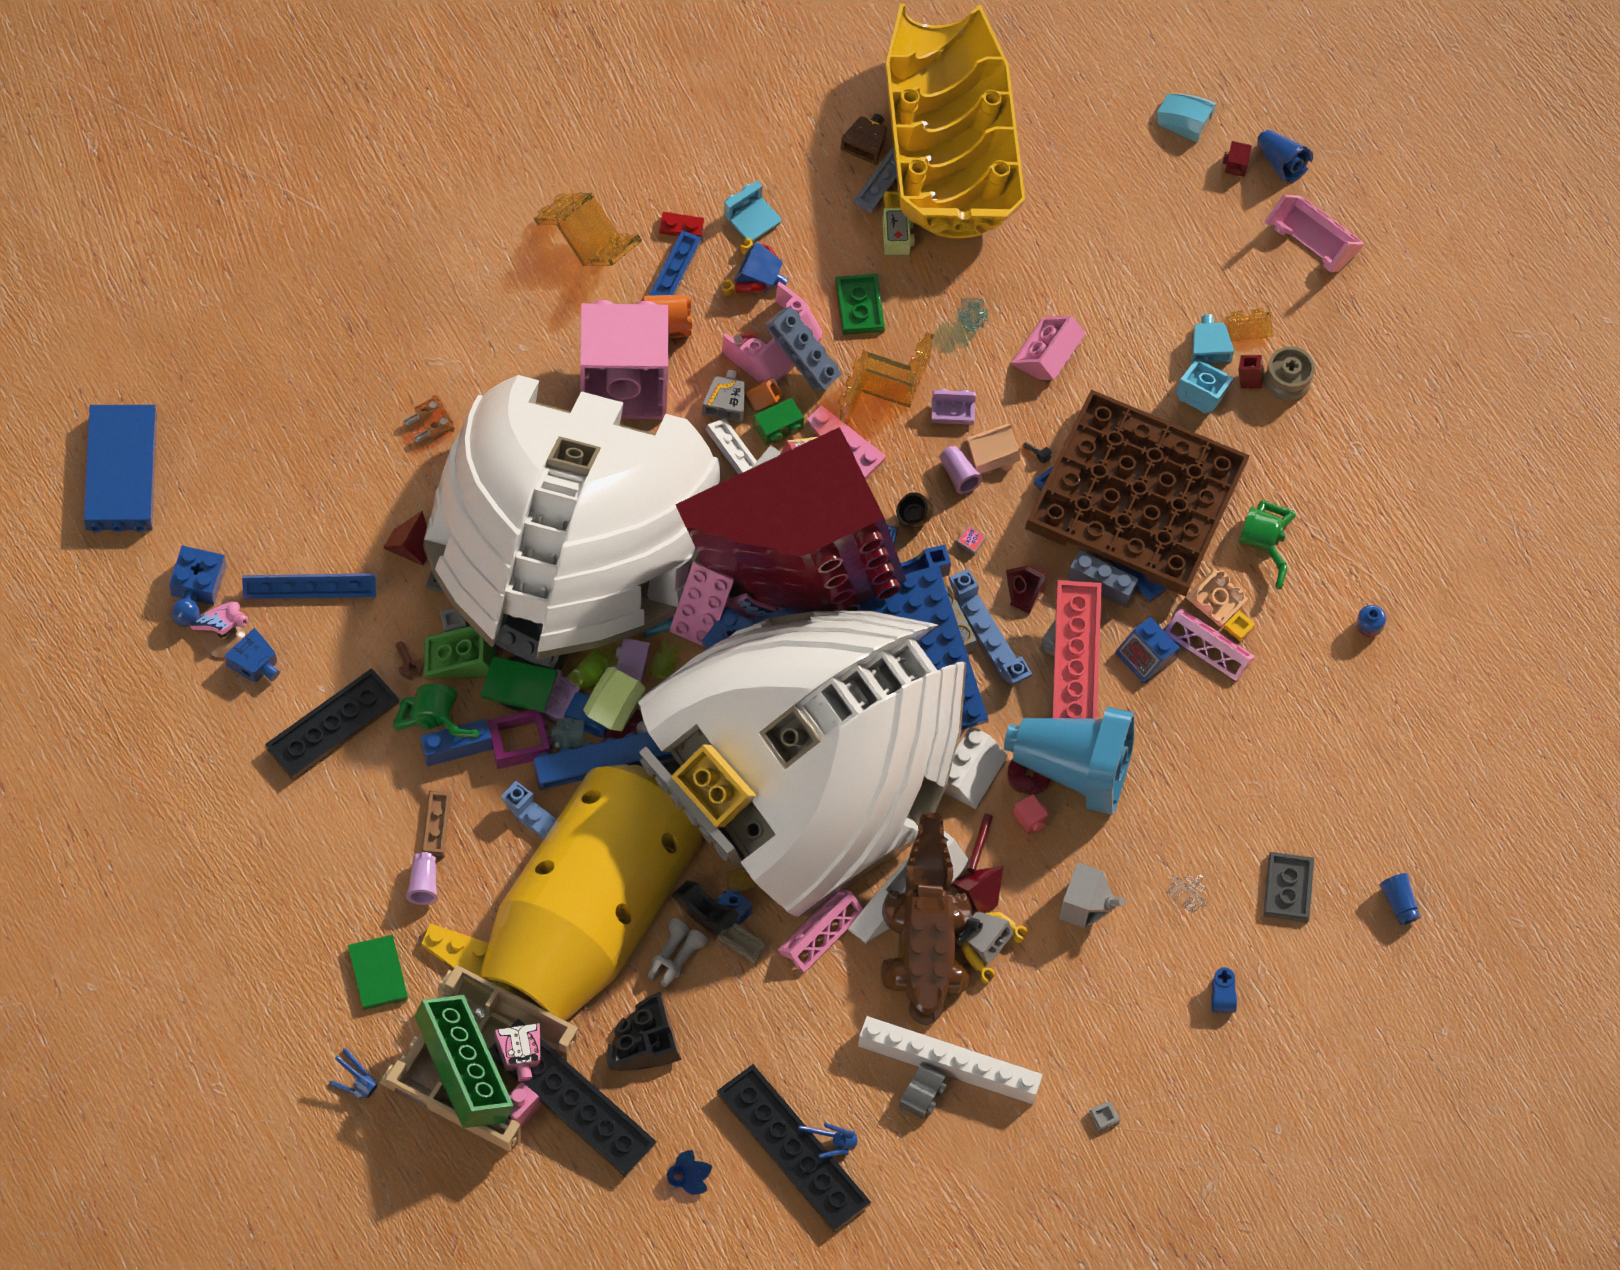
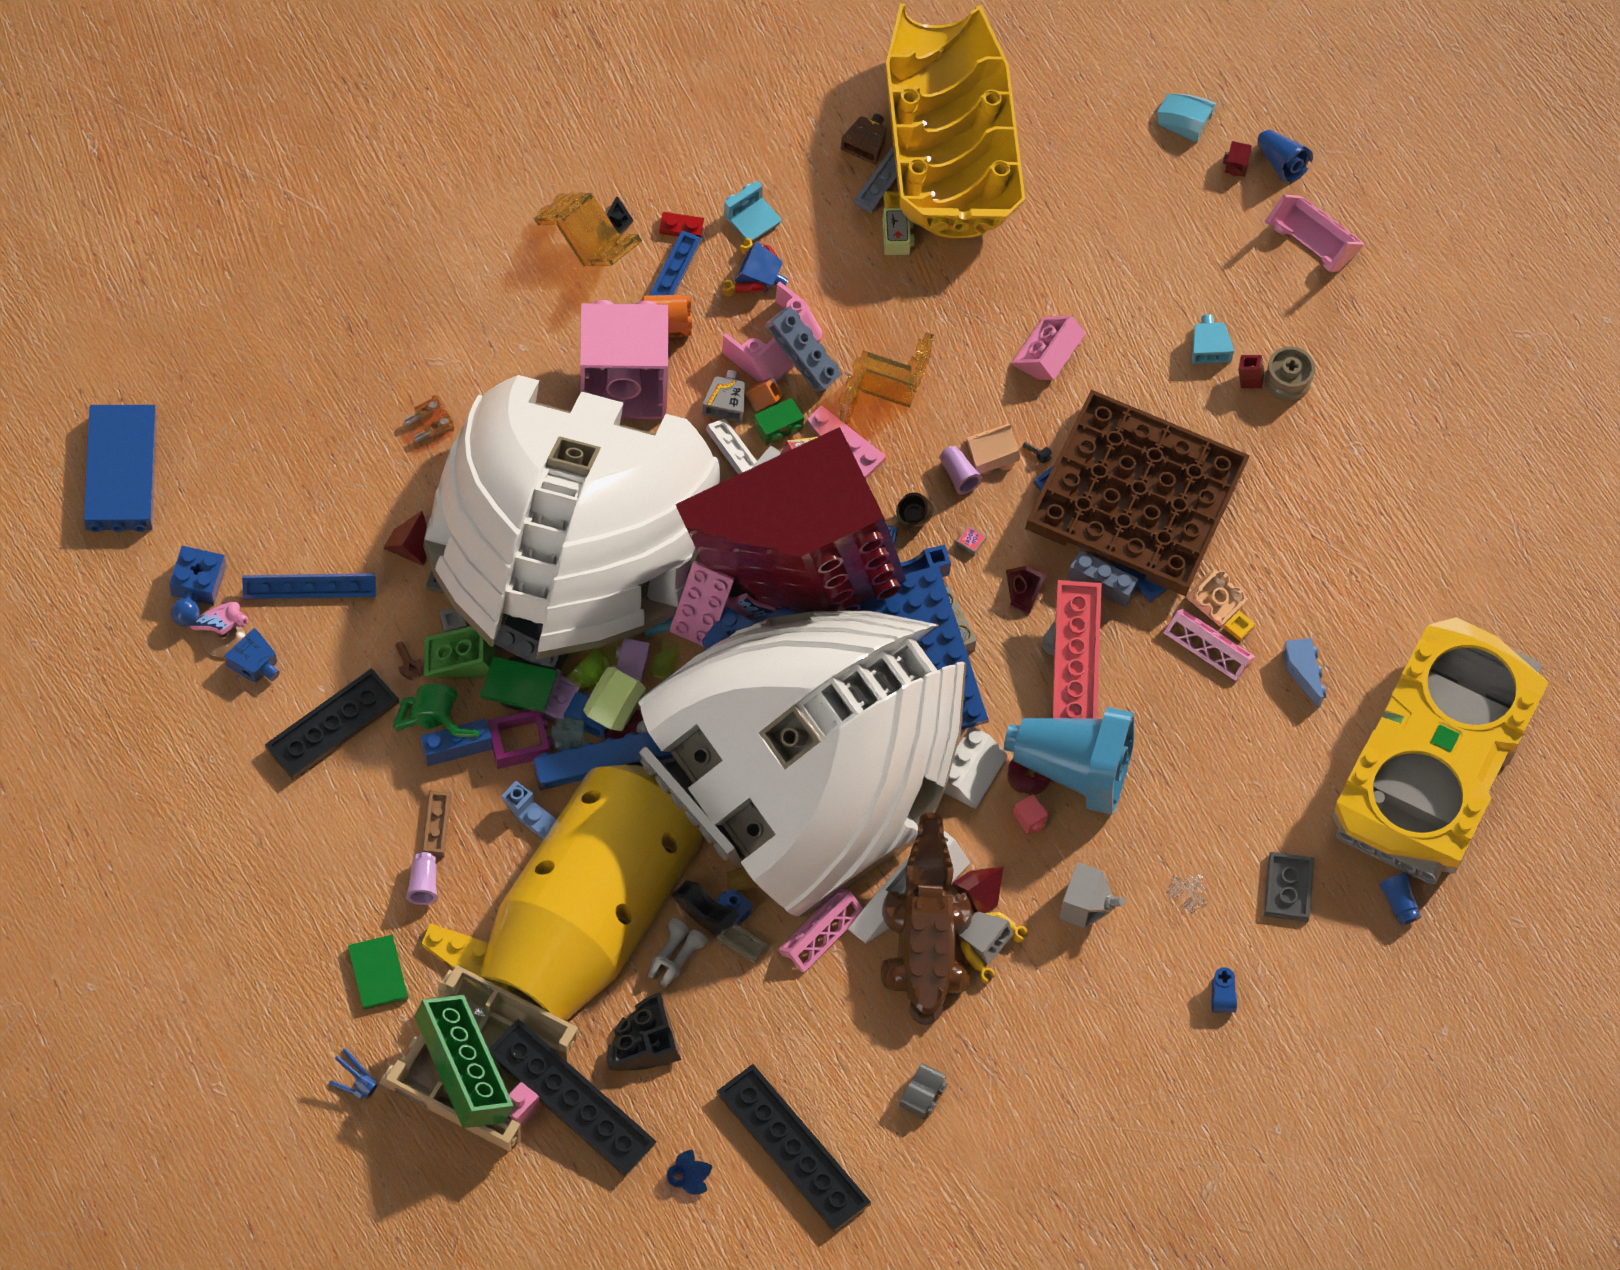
(519, 1049): torso -> none
(619, 216): none -> black piece
(713, 786): yellow brick -> none
(744, 337): dark red bar -> none
(843, 1139): blue plant -> none
(859, 304): green tile -> none
(950, 1060): white brick -> none
(953, 407): lavender bracket -> none
(969, 307): clear light blue brick -> none
(971, 925): black hand -> none
(979, 844): dark red bar -> none
(985, 629): medium blue slope -> none
(1104, 1116): light grey tile -> none
(1148, 650): blue slope -> none
(1203, 386): medium azure slope -> none
(1249, 326): clear yellow bracket -> none
(1265, 530): green piece -> none
(1301, 664): none -> medium blue slope
(1371, 620): blue head -> none
(1439, 750): none -> piece

